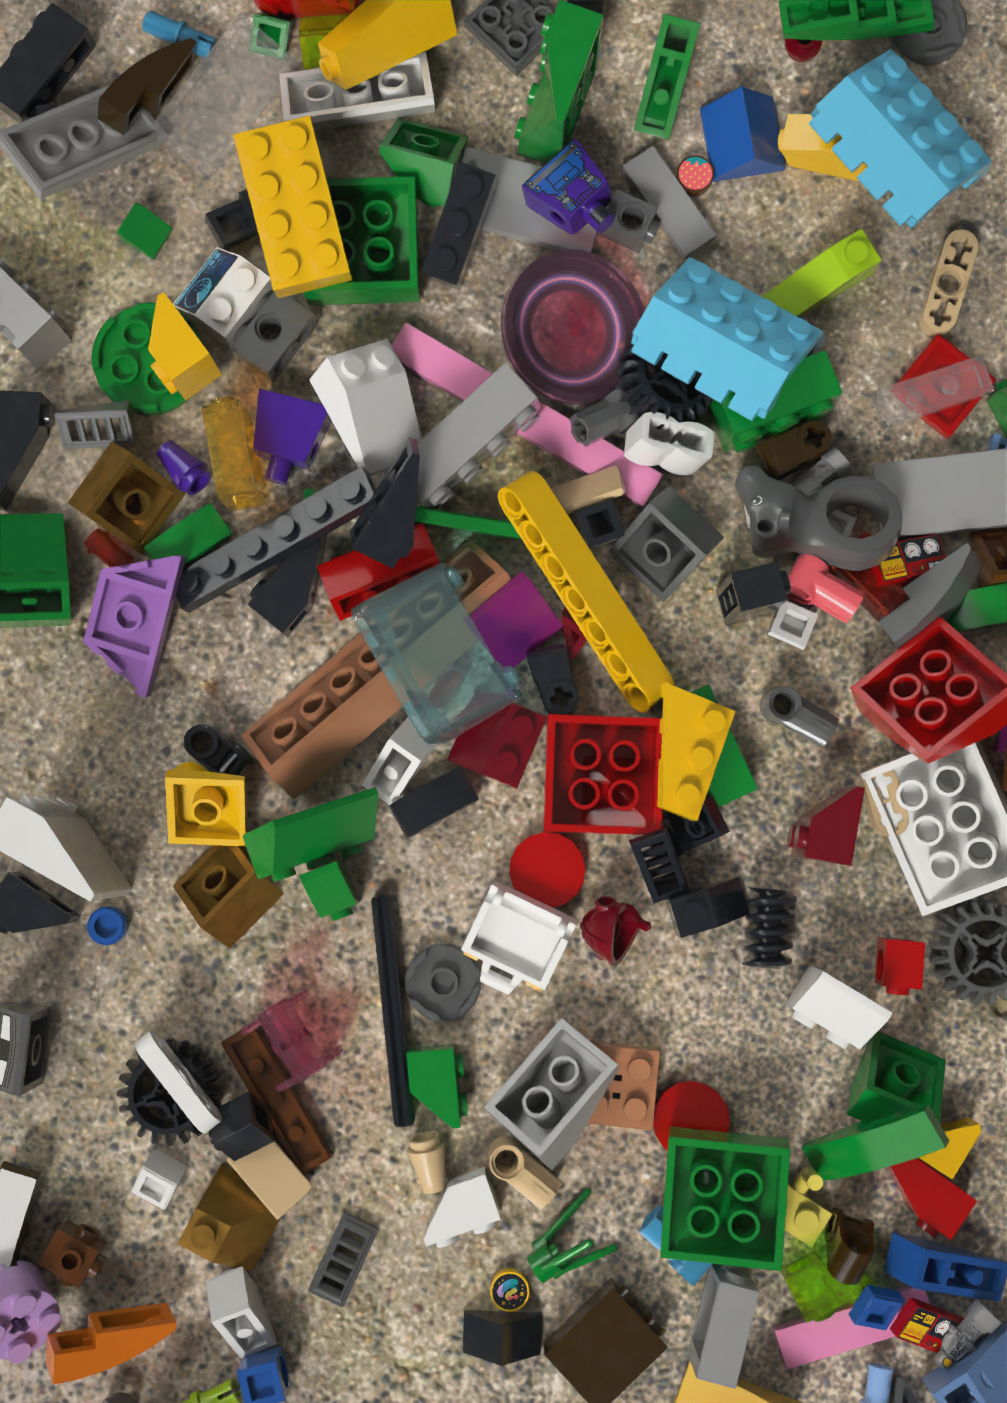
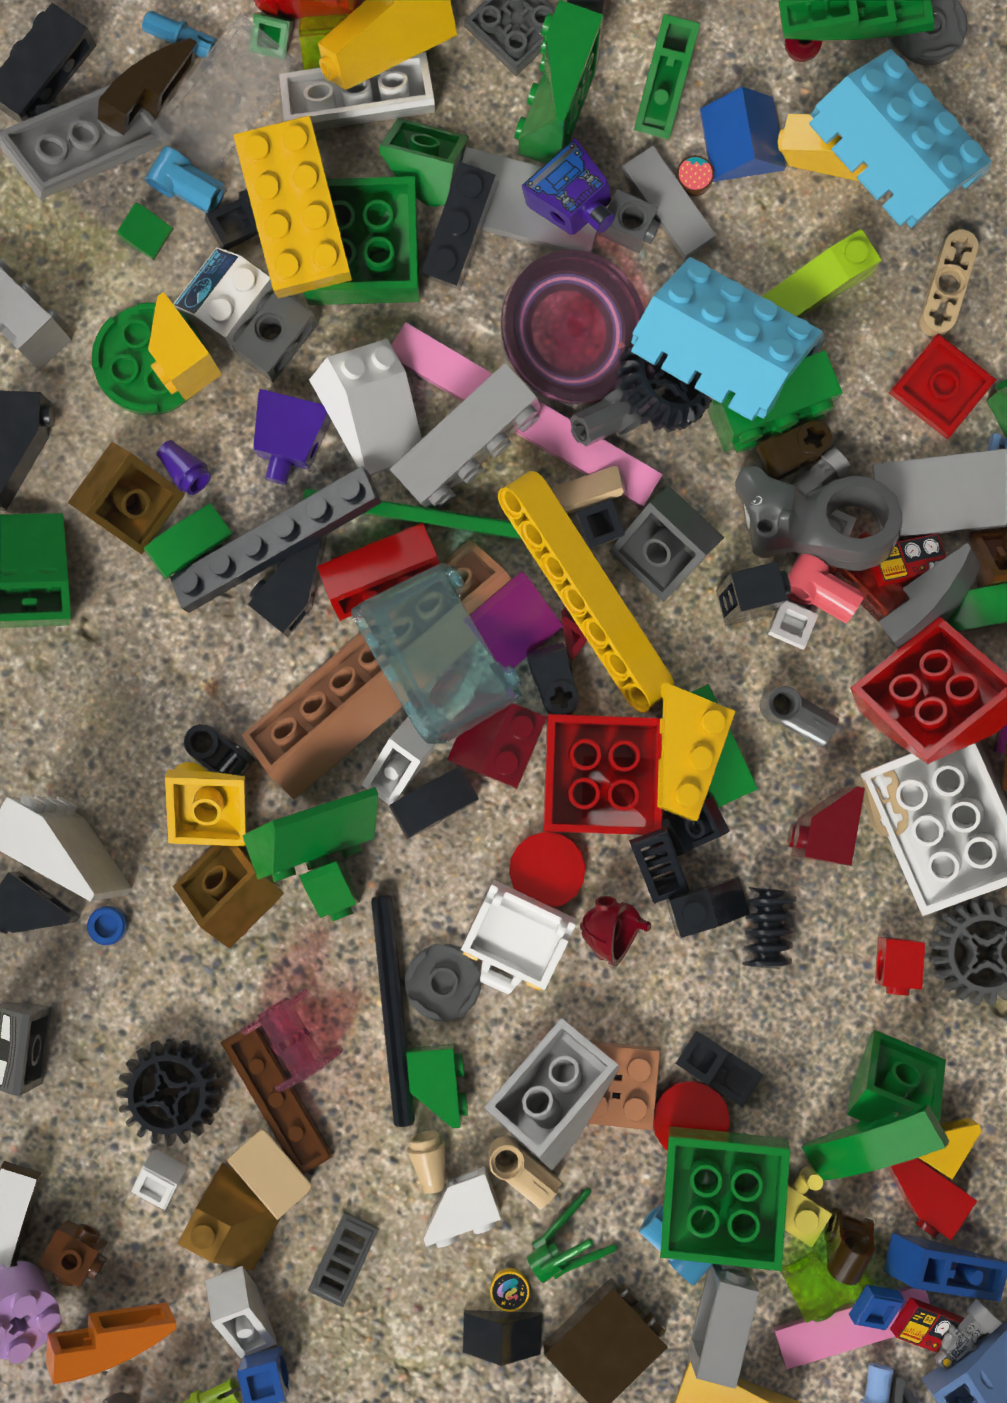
(106, 549): clear red pin -> none
(121, 410): dark grey slope -> none
(133, 617): medium lavender wing -> none
(175, 176): none -> dark azure piece
(178, 1081): white beam -> none
(233, 455): clear yellow window -> none
(243, 1128): black brick -> none
(388, 520): black slope -> none
(675, 447): white brick -> none
(719, 1069): none -> black slope
(837, 1008): white slope -> none
(933, 391): clear tile -> none

